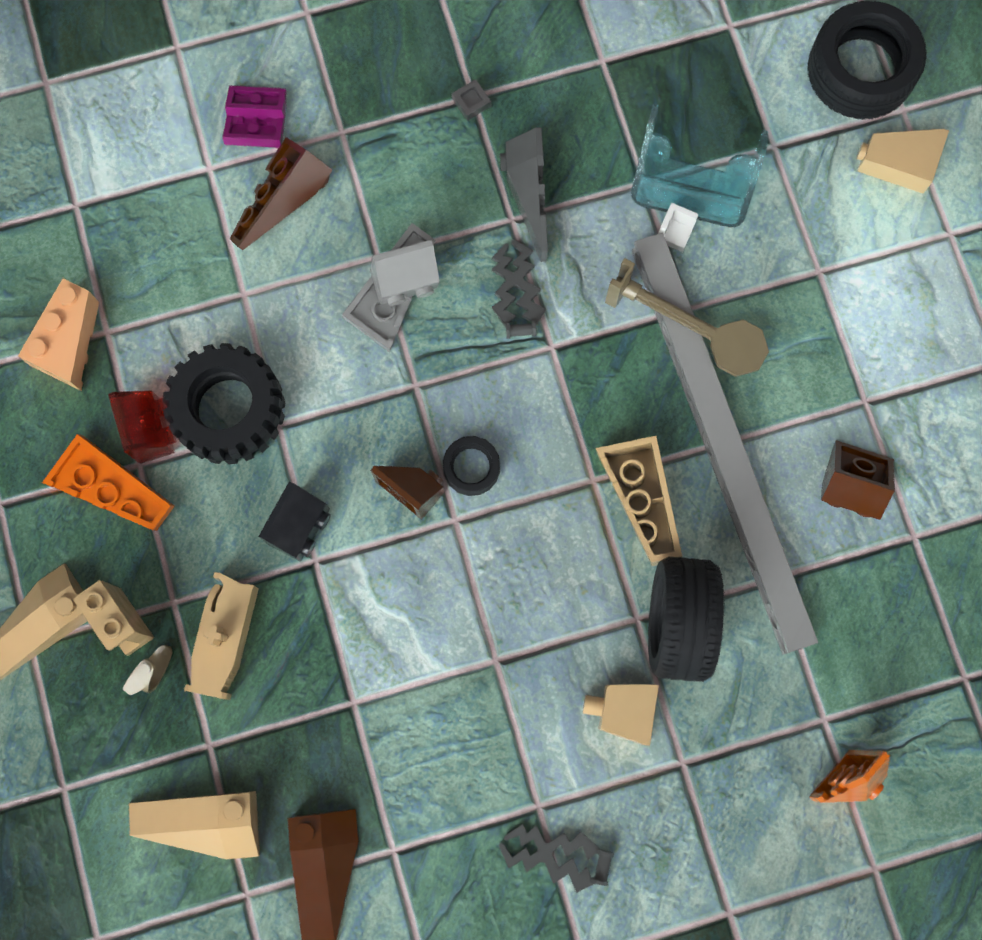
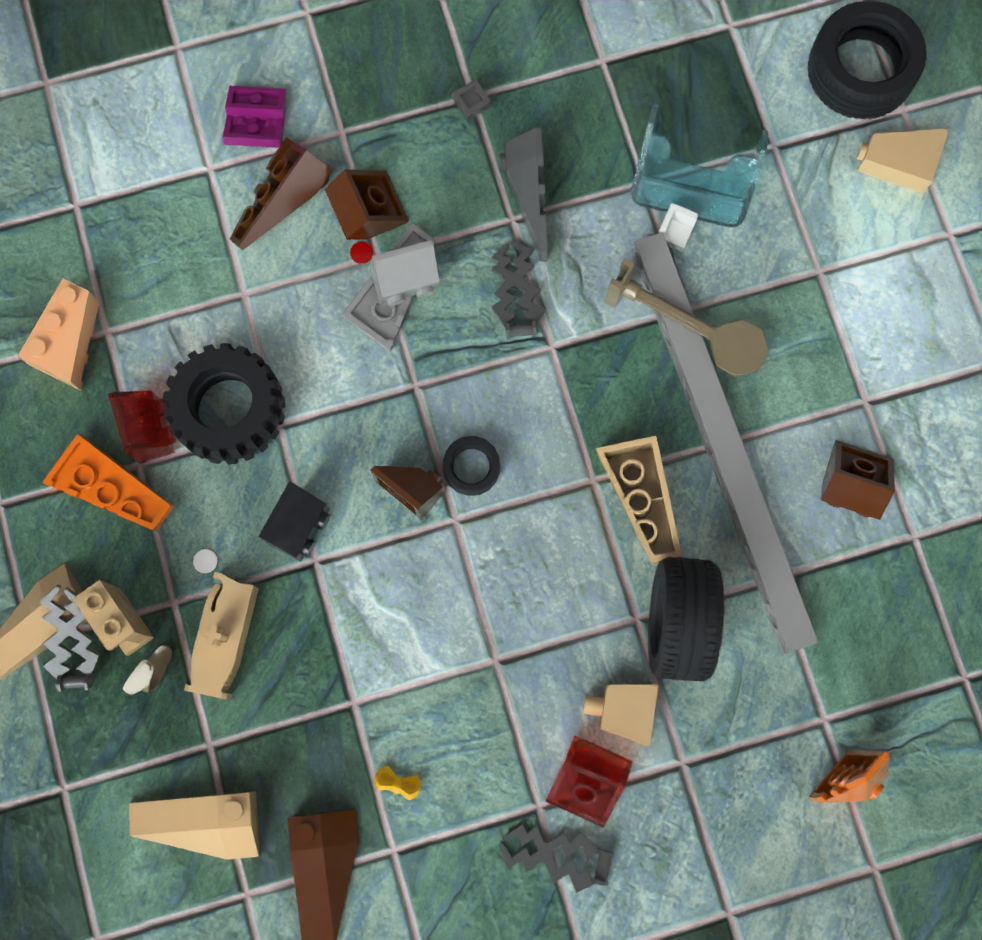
(64, 629): none -> piece
(205, 561): none -> white sticker
(361, 252): none -> red sticker
(365, 203): none -> reddish brown slope
(387, 780): none -> yellow piece
(589, 781): none -> clear red slope

